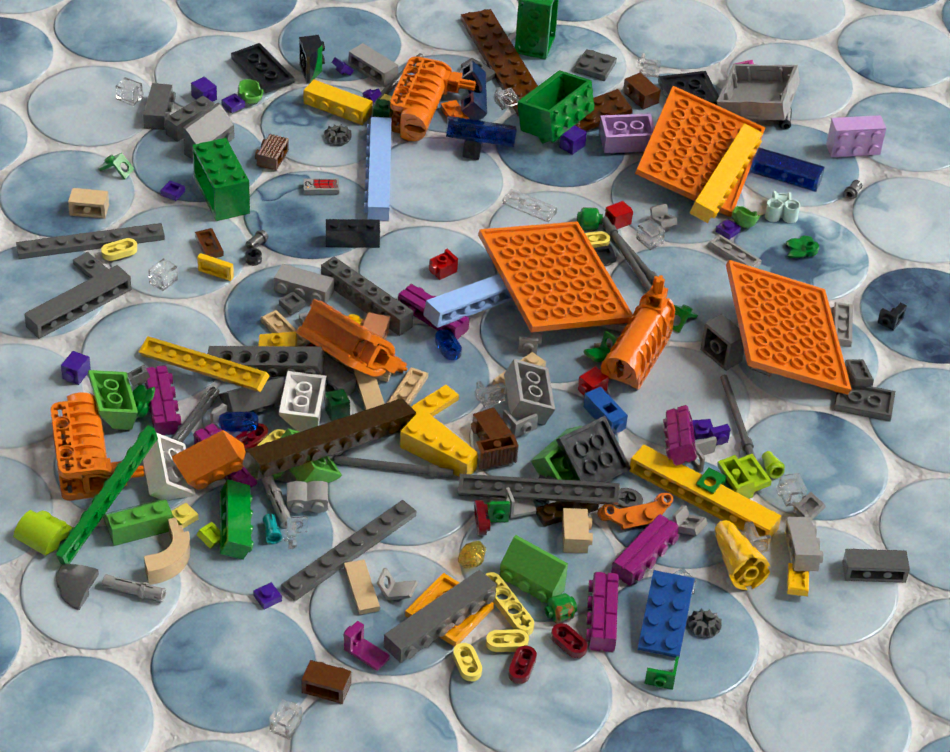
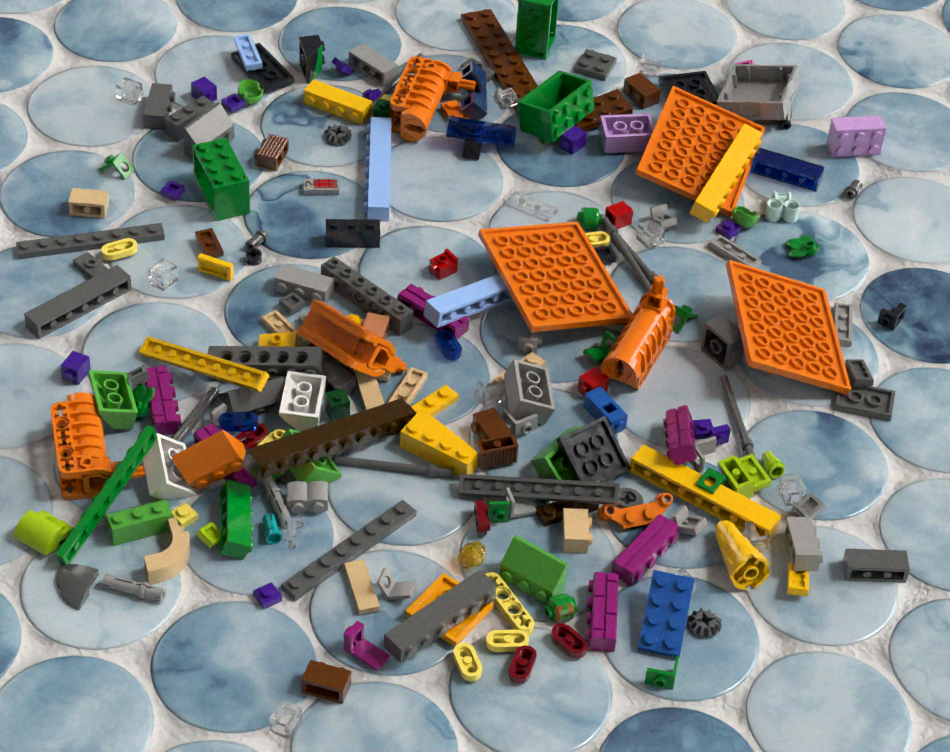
(248, 52): none -> light blue plate

